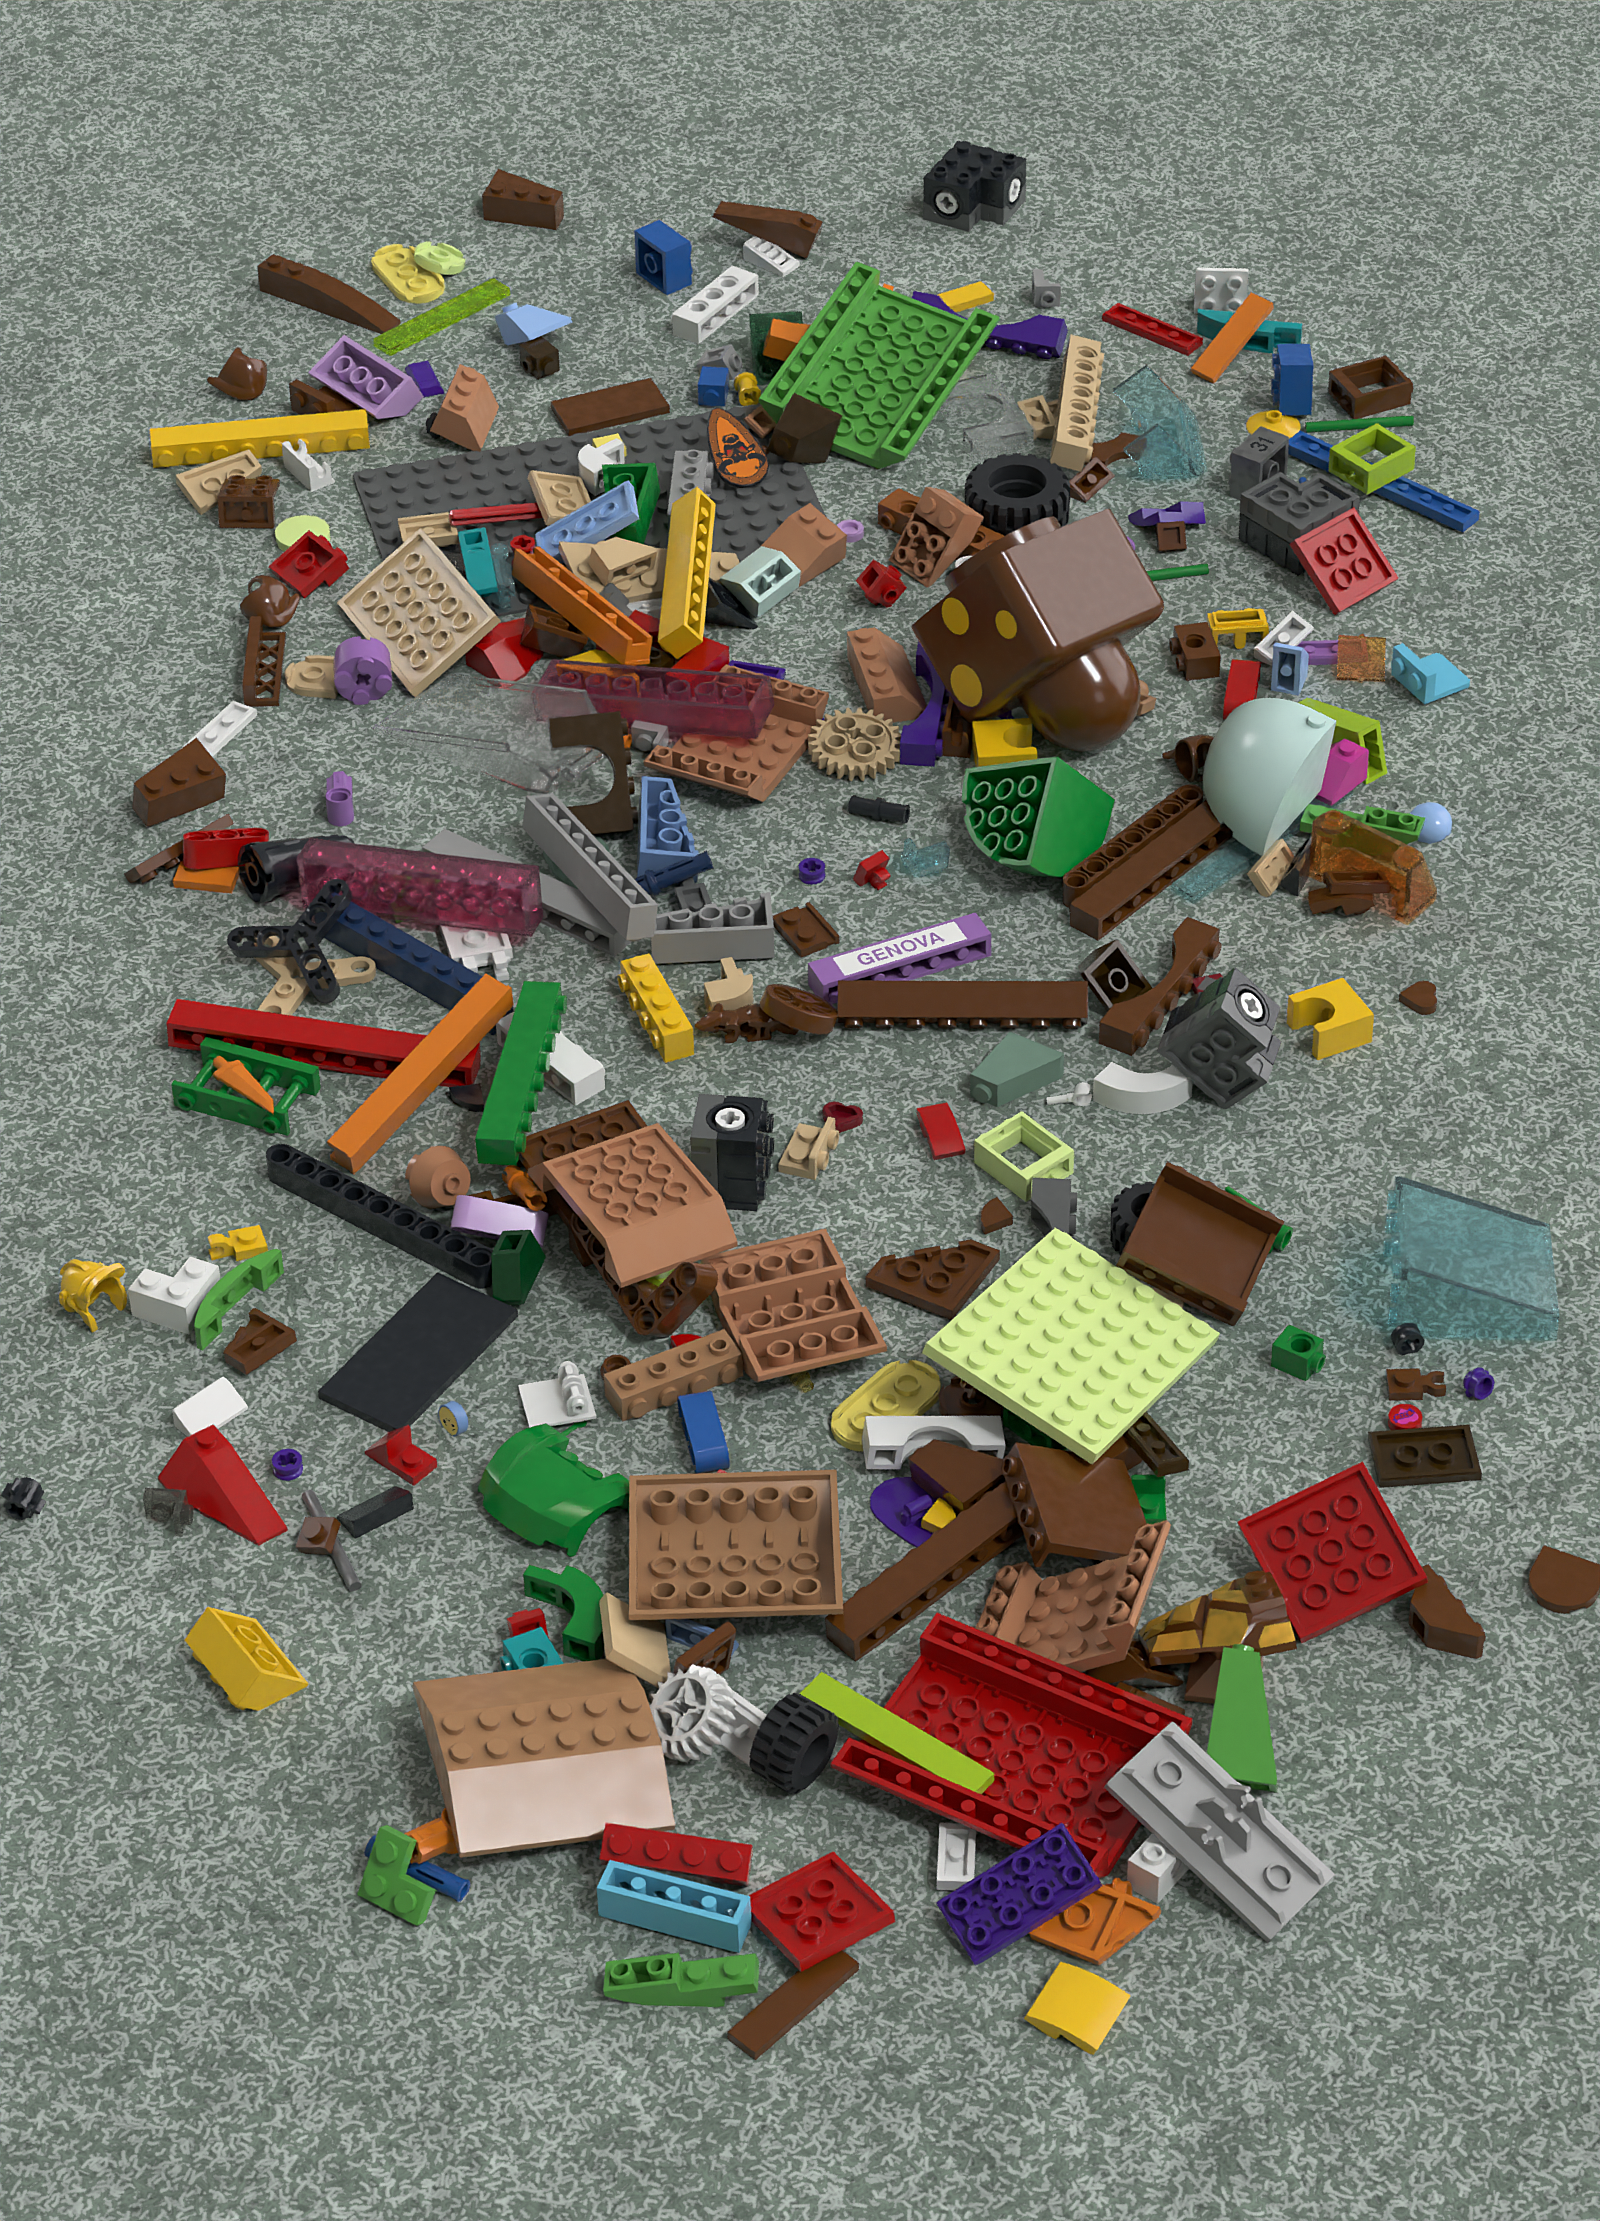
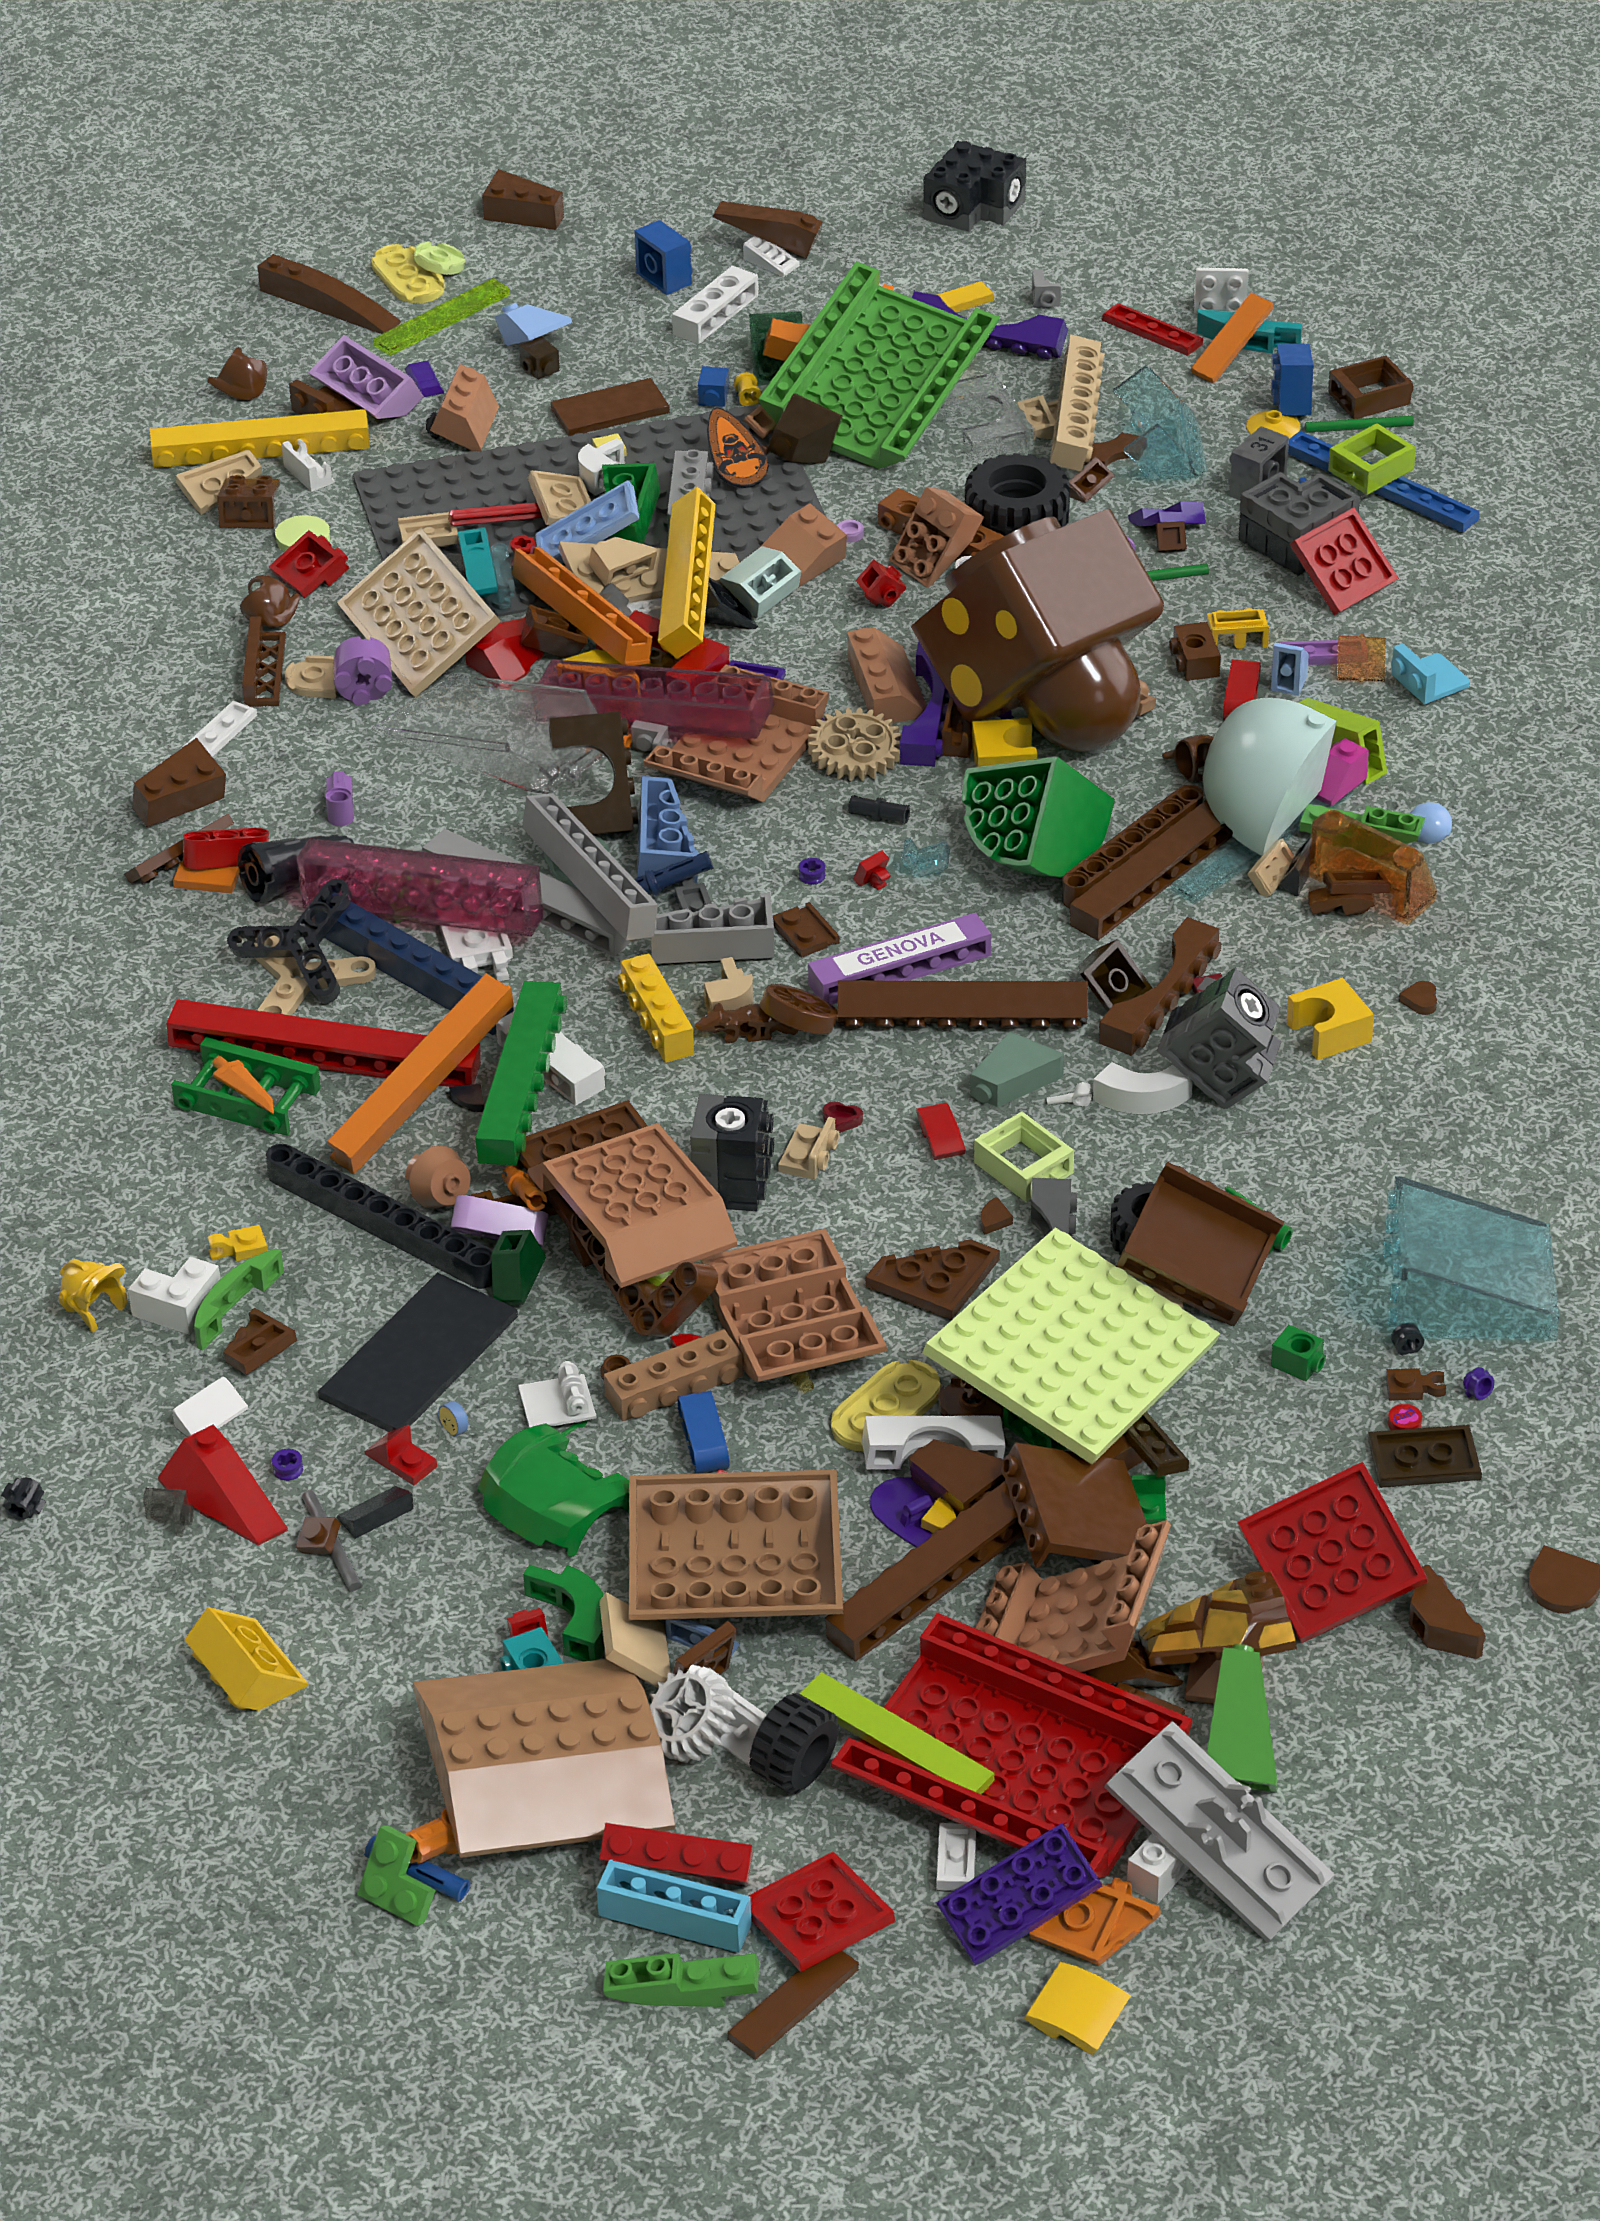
(722, 357): light grey bracket -> none
(1288, 631): white slope -> none

